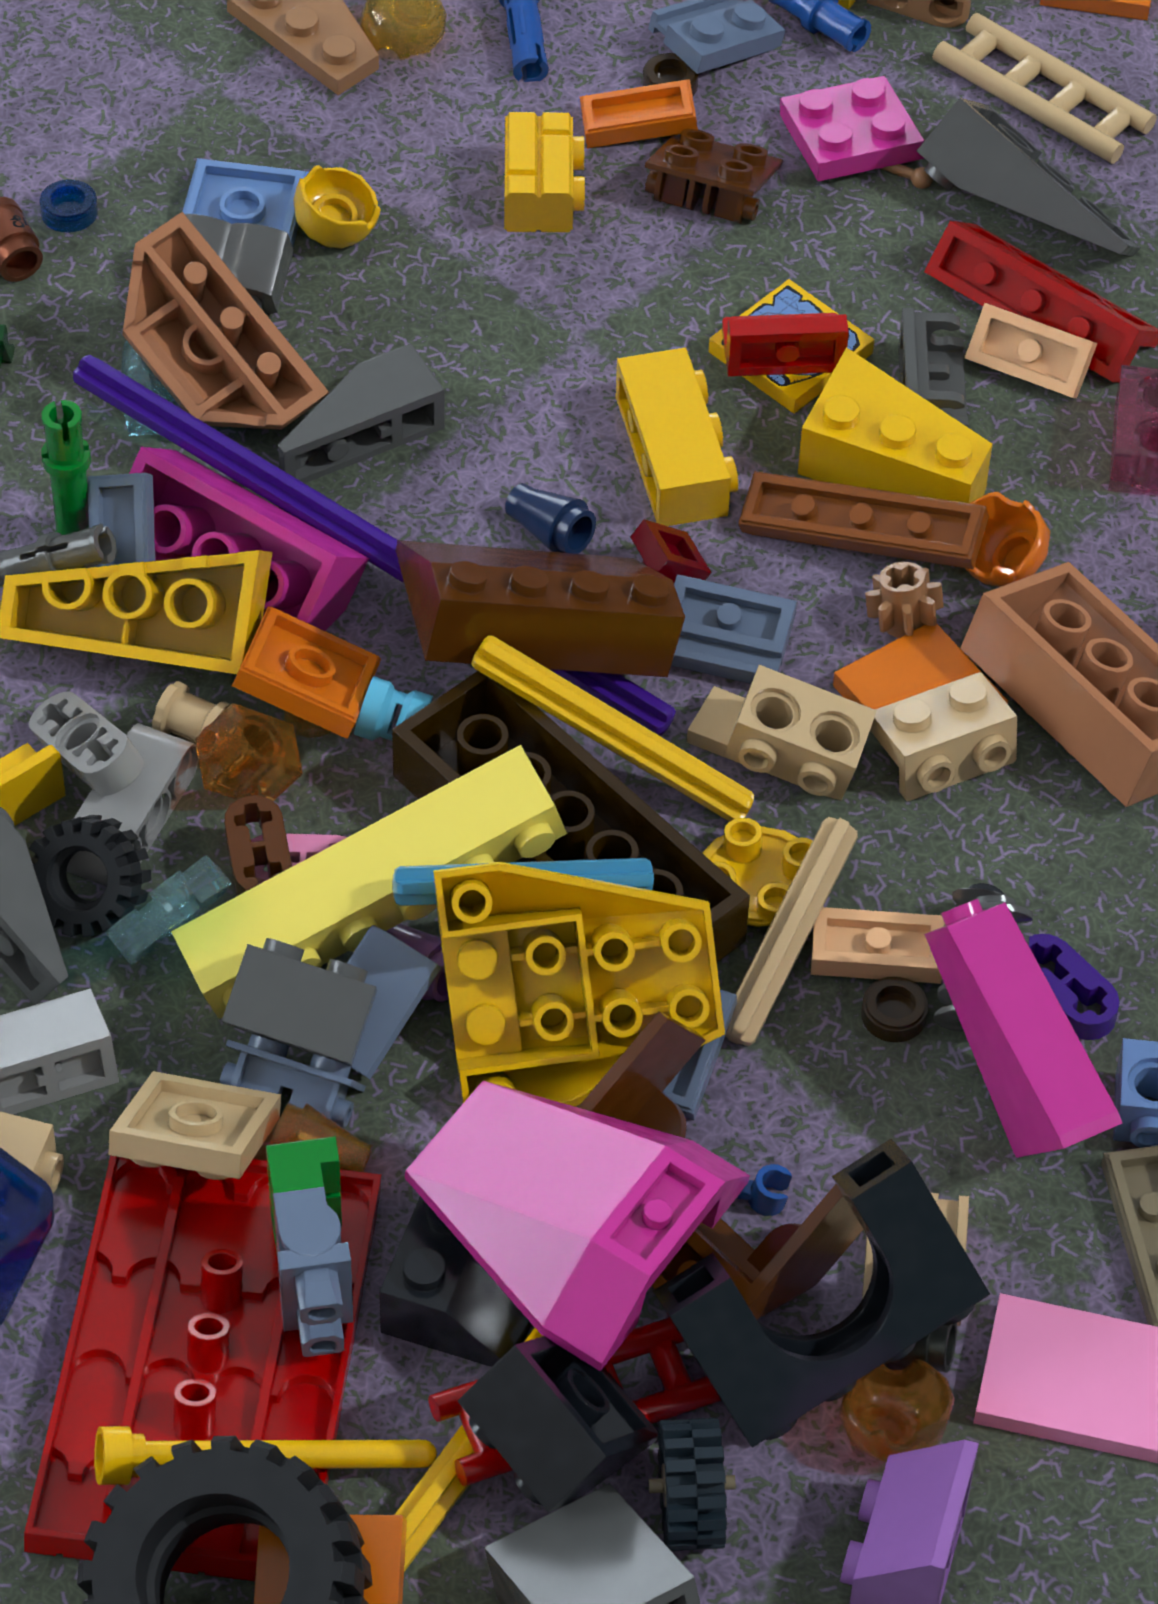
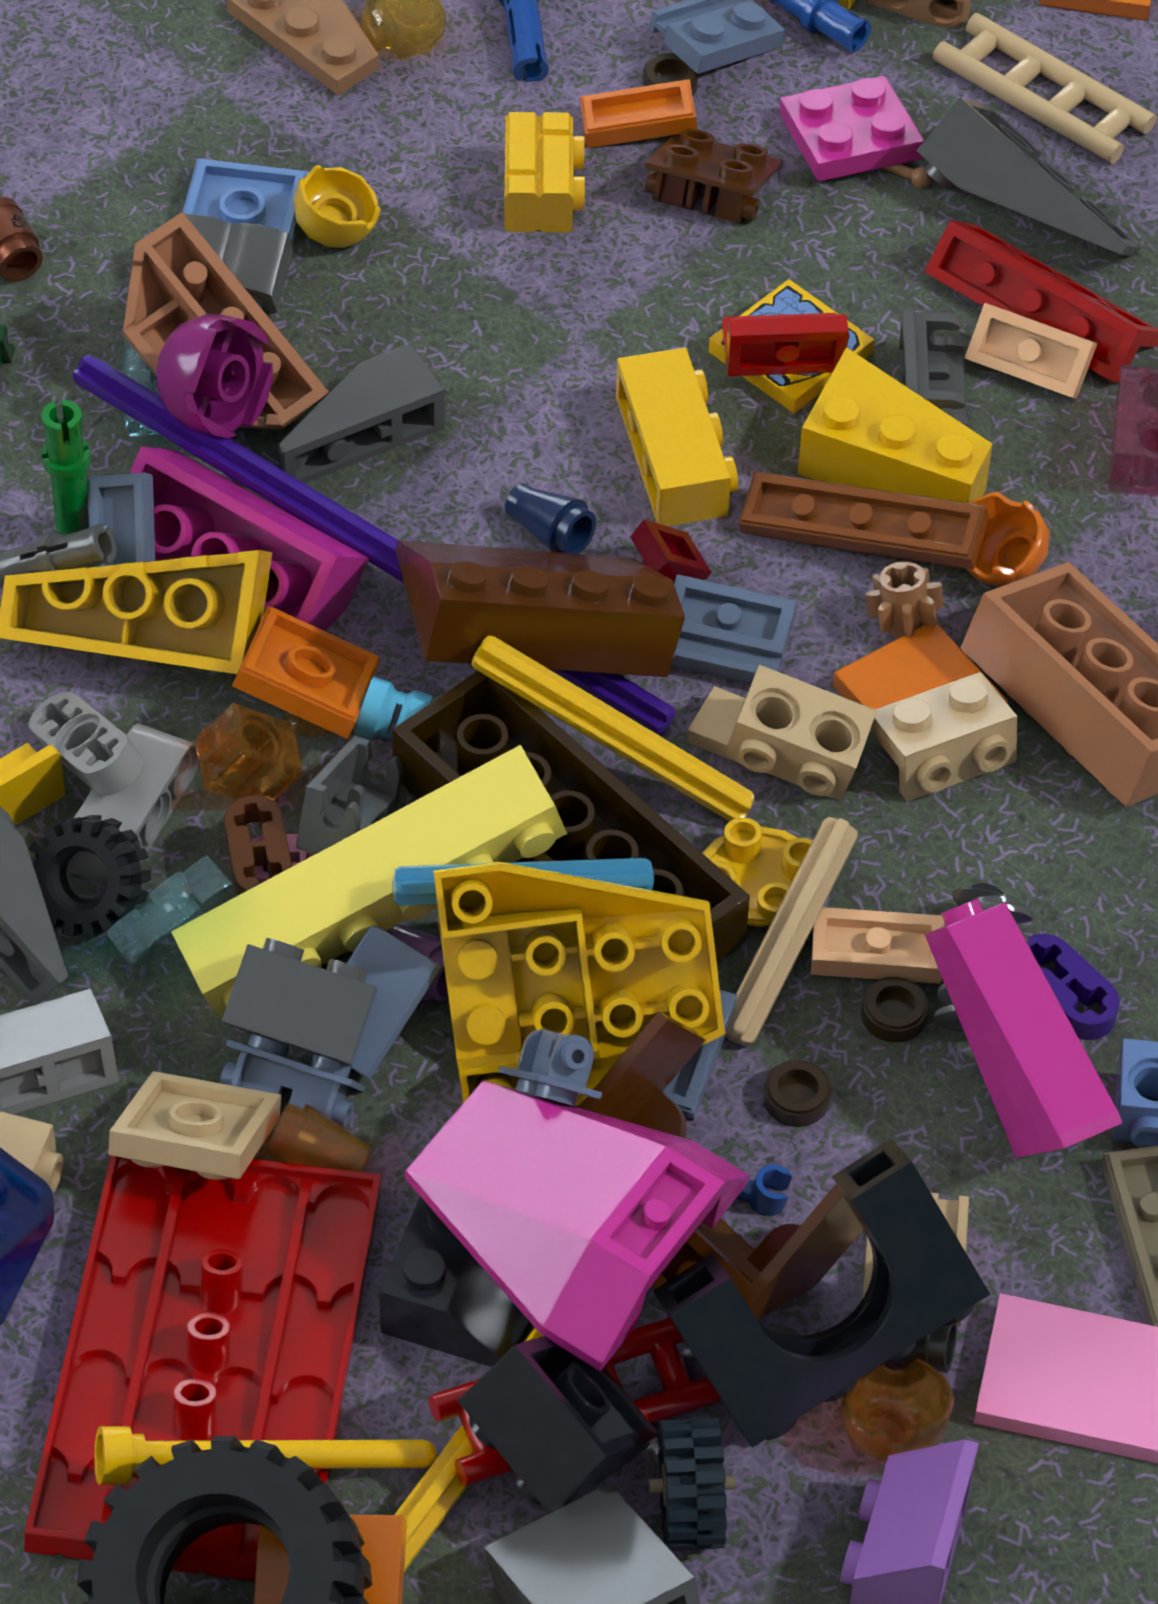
(68, 205): clear blue tile -> none
(184, 713): tan bush -> none
(214, 374): none -> magenta cylinder
(308, 1244): sand blue hips -> none
(347, 797): none -> dark grey hinge
(554, 1066): none -> sand blue hinge
(797, 1093): none -> dark brown tile

